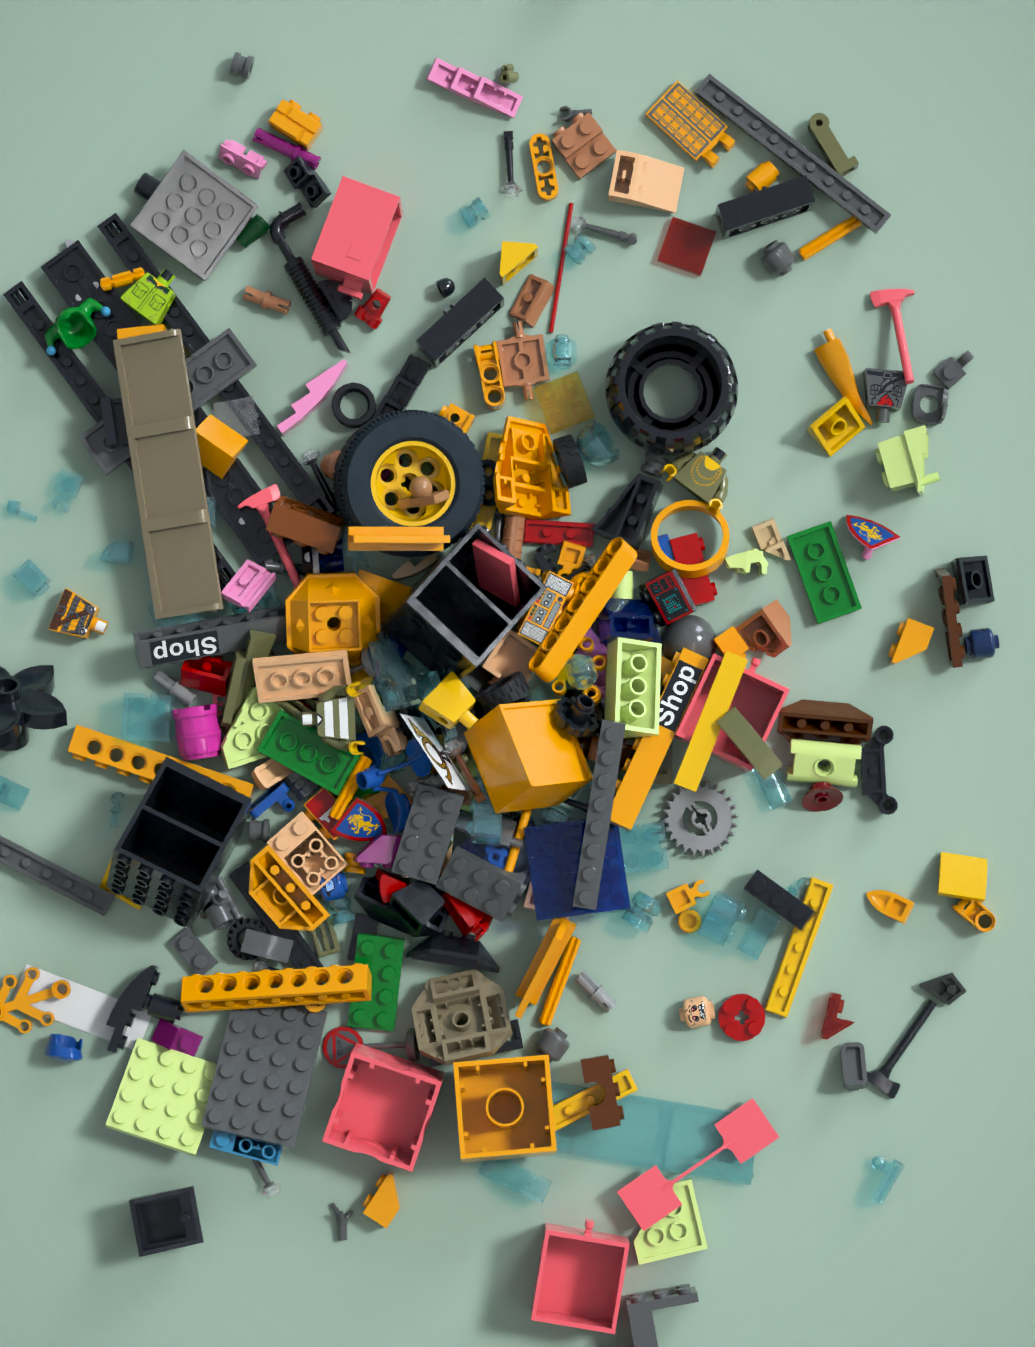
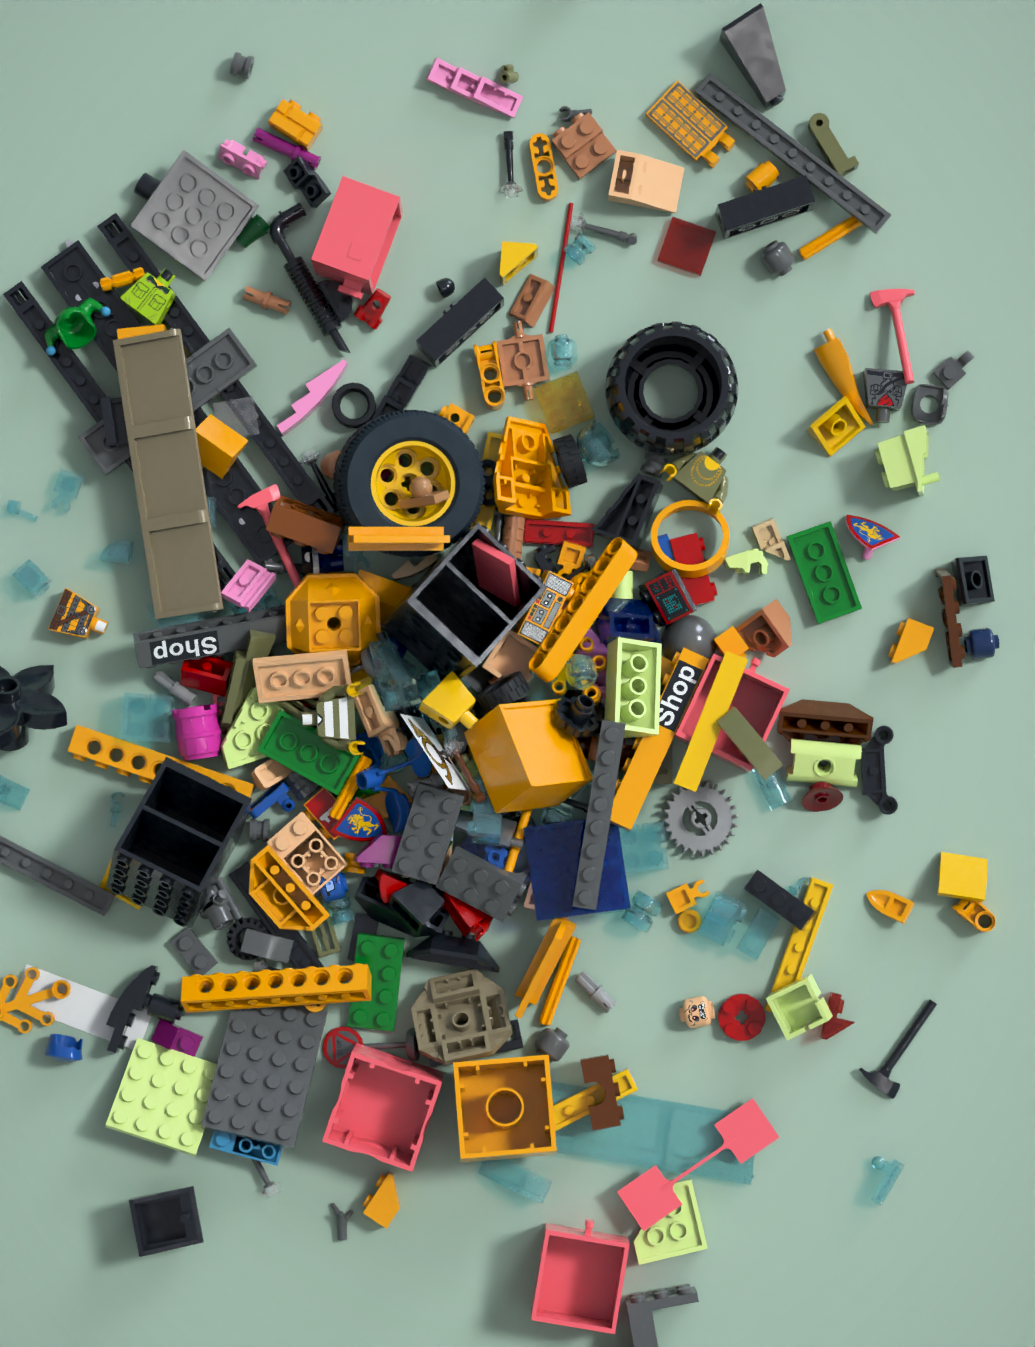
(478, 209): clear light blue wheel -> none
(753, 52): none -> slope
(797, 1006): none -> yellowish green piece
(853, 1066): dark grey piece -> none
(945, 988): pearl dark grey piece -> none

